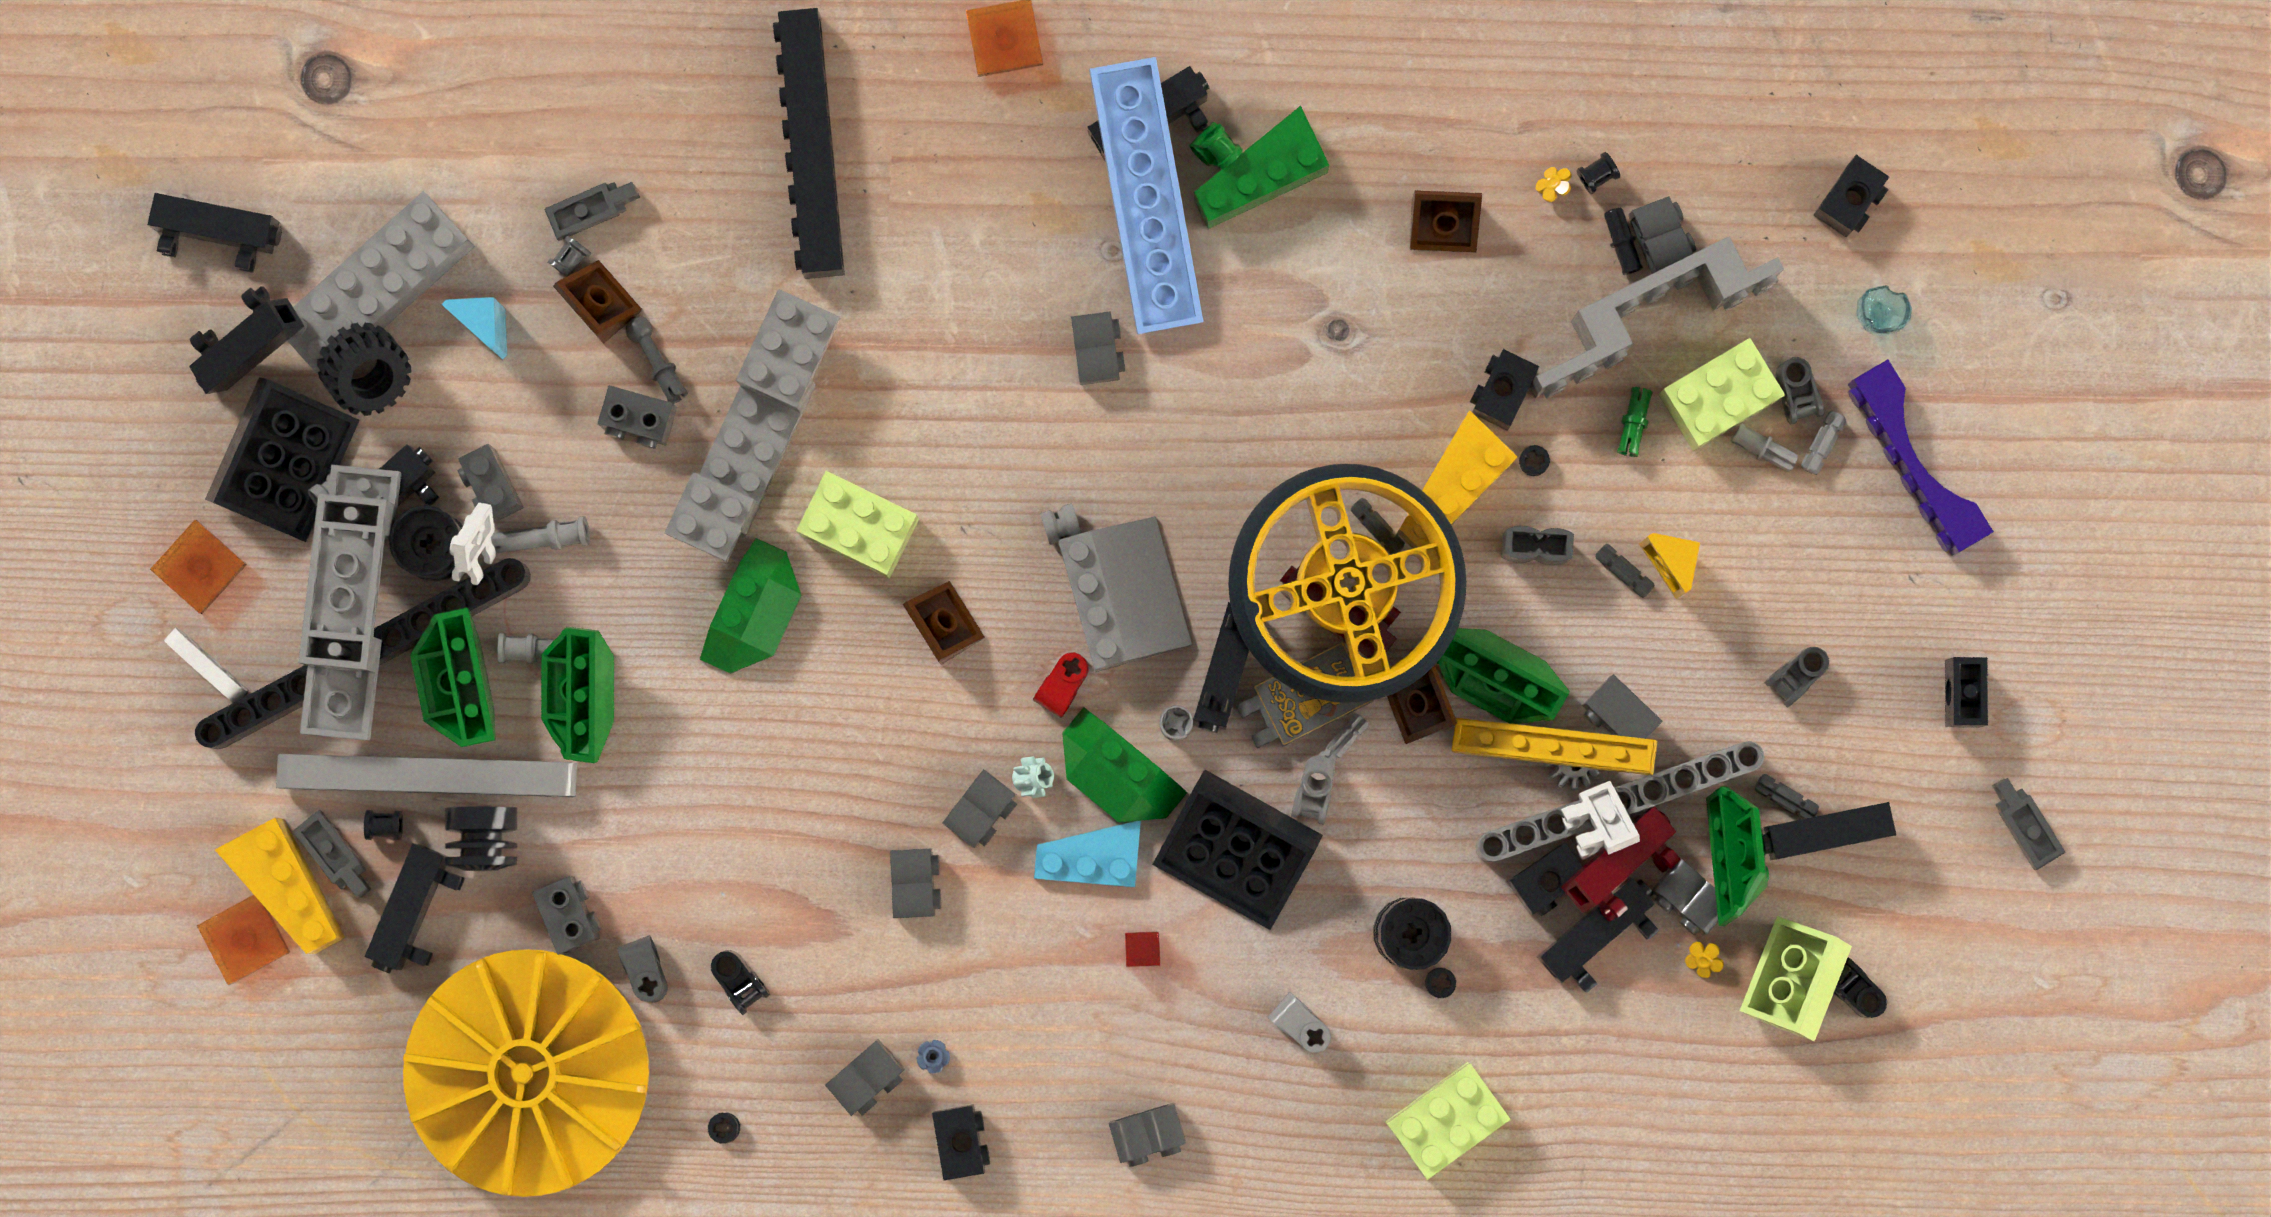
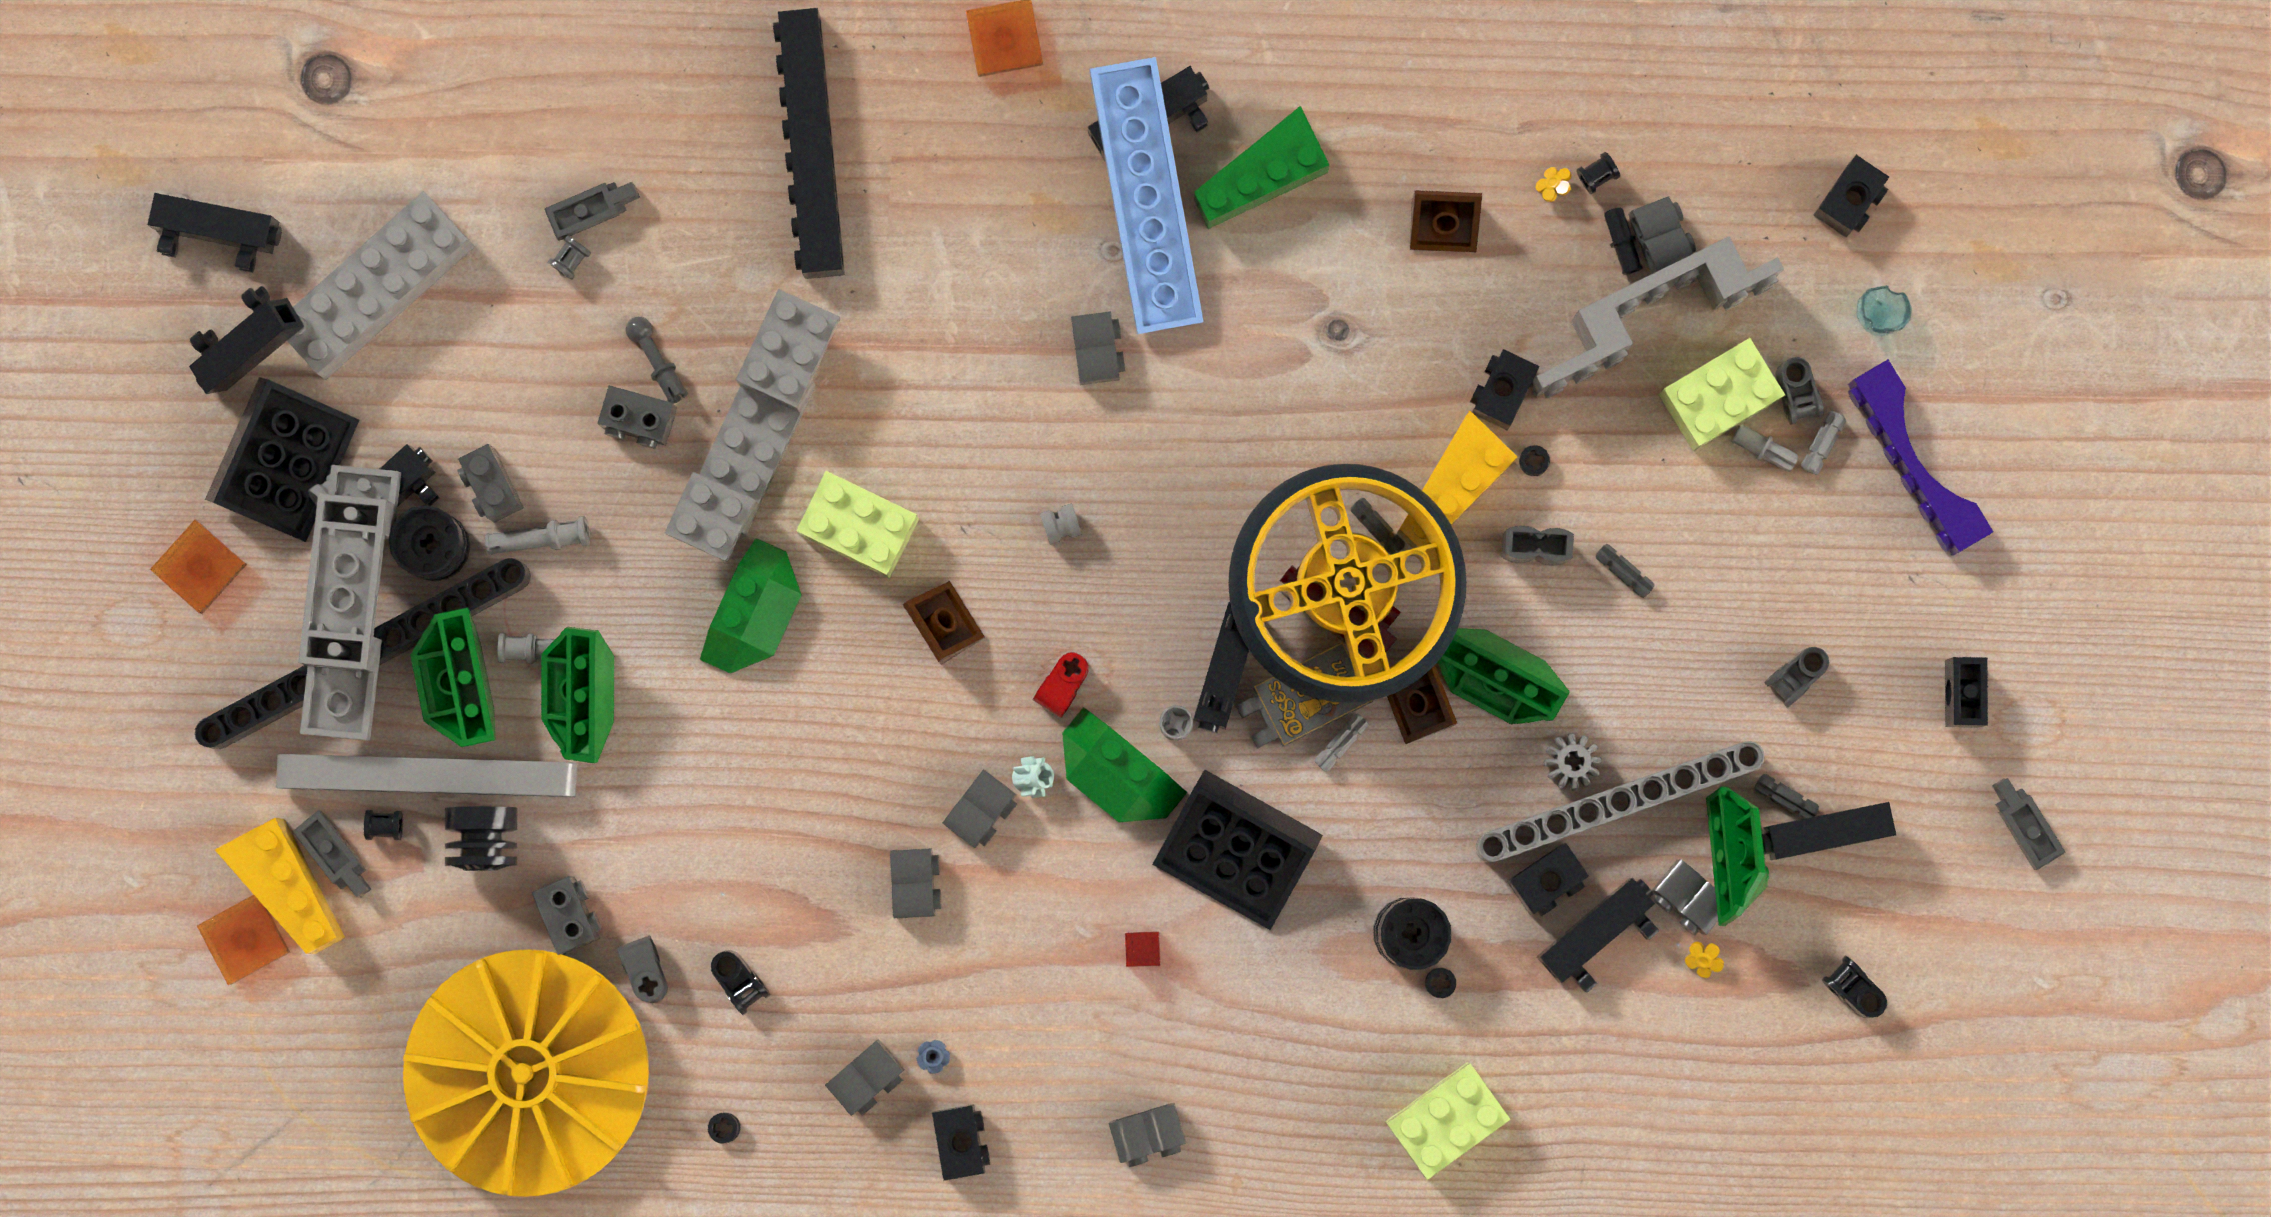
(206, 665): white beam -> none
(377, 387): black tyre -> none
(407, 908): black brick -> none
(471, 541): white plate -> none
(484, 319): medium azure slope -> none
(598, 300): reddish brown slope -> none
(1093, 857): medium azure wing -> none
(1124, 593): light grey slope -> none
(1215, 147): green piece -> none
(1296, 1019): light grey piece -> none
(1314, 795): light grey piece -> none
(1554, 746): yellow tile -> none
(1605, 872): dark red brick -> none
(1609, 817): white plate -> none
(1620, 710): dark grey brick -> none
(1634, 421): green pin -> none
(1673, 560): yellow slope -> none
(1795, 978): yellowish green brick -> none

